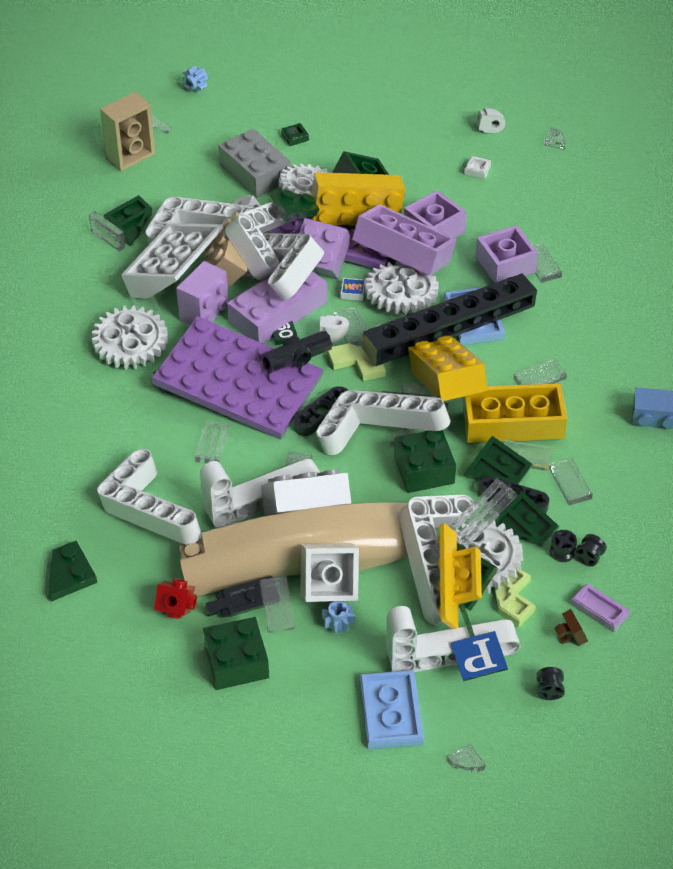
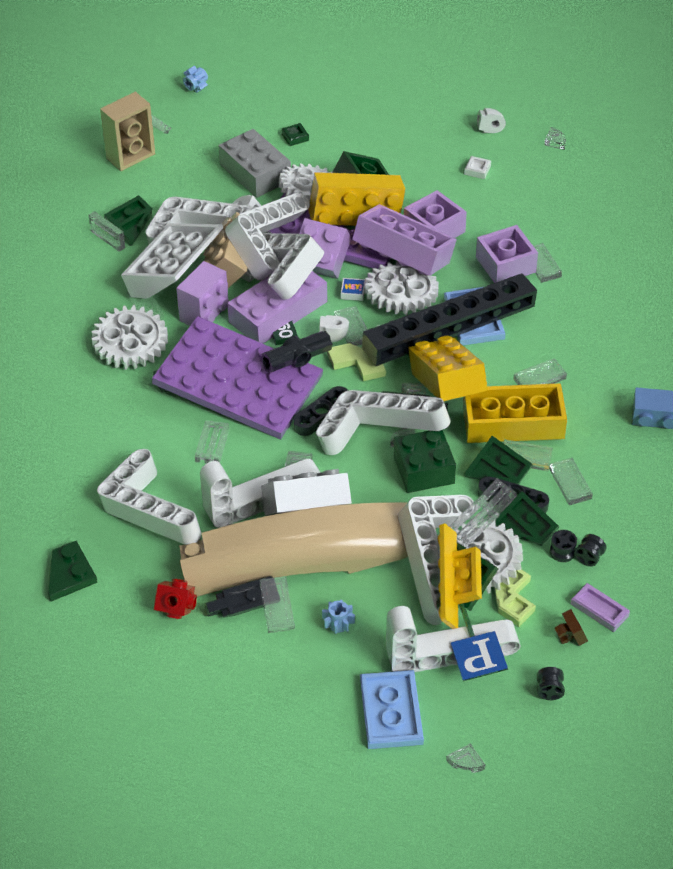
(236, 653): dark green brick -> none
(294, 204): dark green wing -> none
(329, 572): white brick -> none

